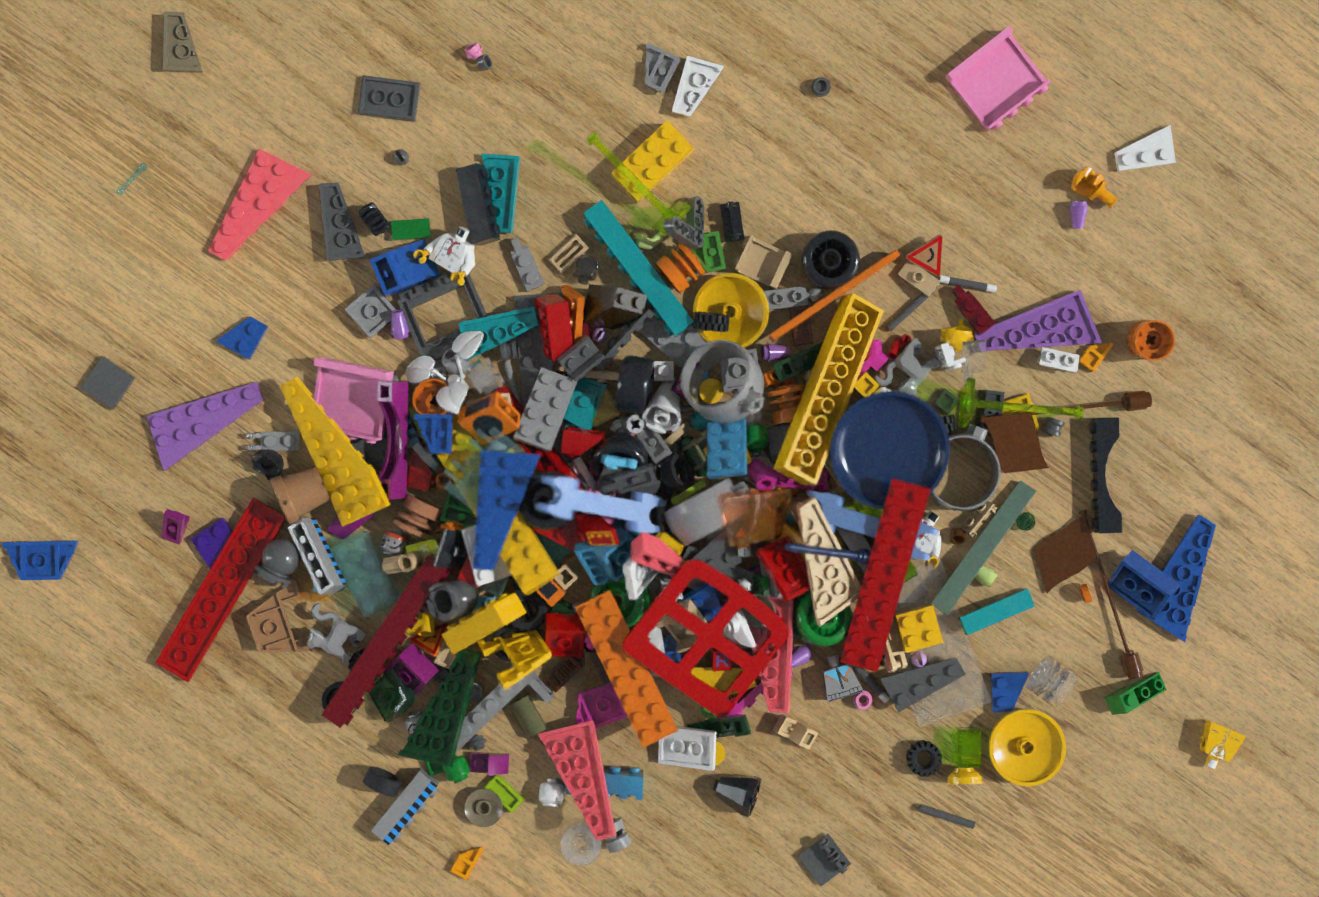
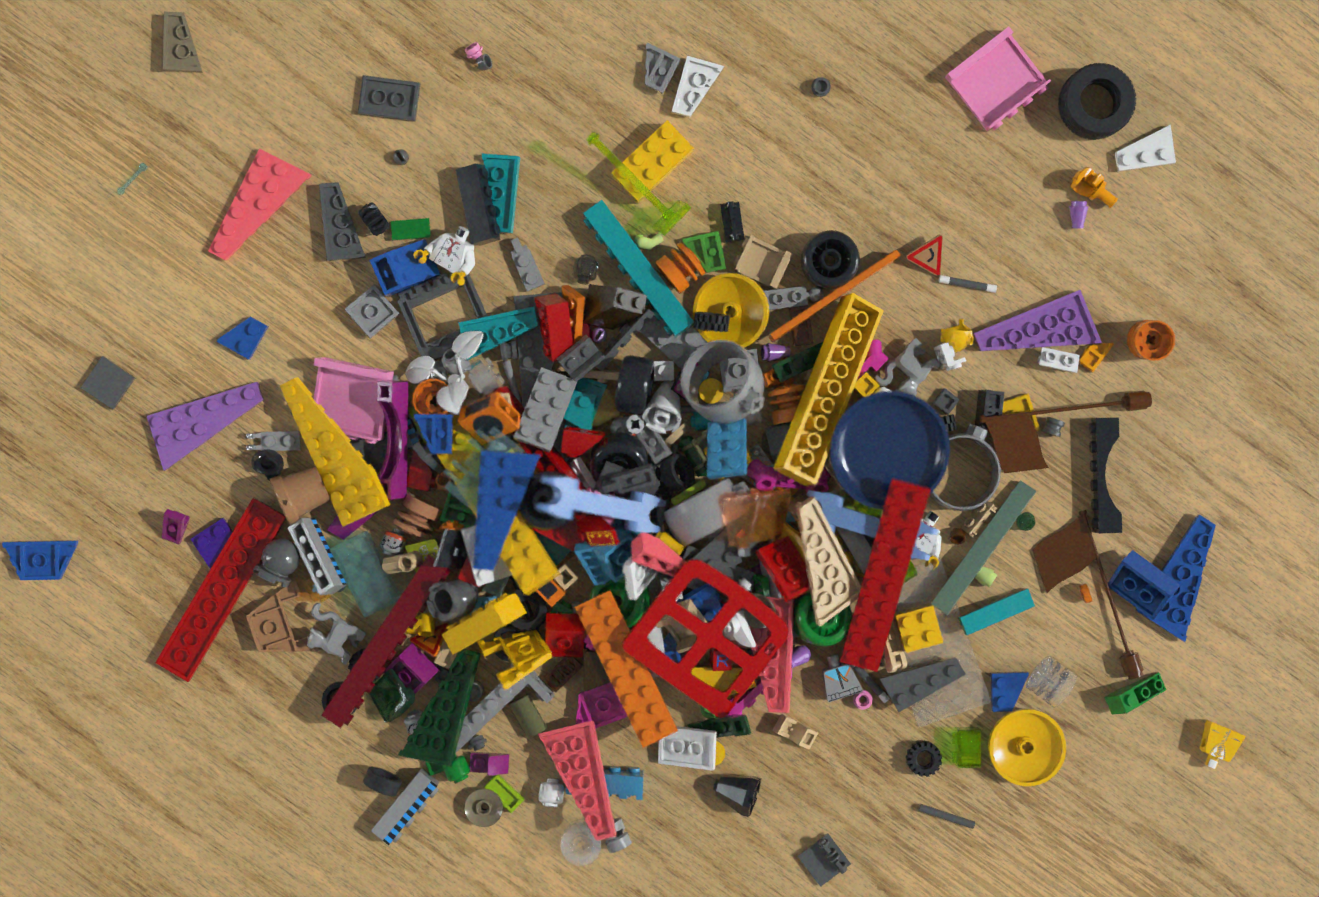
(399, 326): medium lavender cone -> none
(465, 862): light orange tile -> none
(562, 249): tan tile -> none
(613, 462): medium azure plate -> none
(689, 232): dark grey beam -> none
(757, 438): green head -> none
(861, 555): dark blue piece -> none
(898, 344): red arm -> none
(907, 311): dark grey bar -> none
(914, 659): lavender hinge -> none
(918, 278): tan plate -> none
(964, 776): yellow piece -> none
(969, 403): clear neon green tile -> none
(972, 310): dark red hinge -> none
(975, 358): clear panel -> none
(1115, 83): none -> black tyre

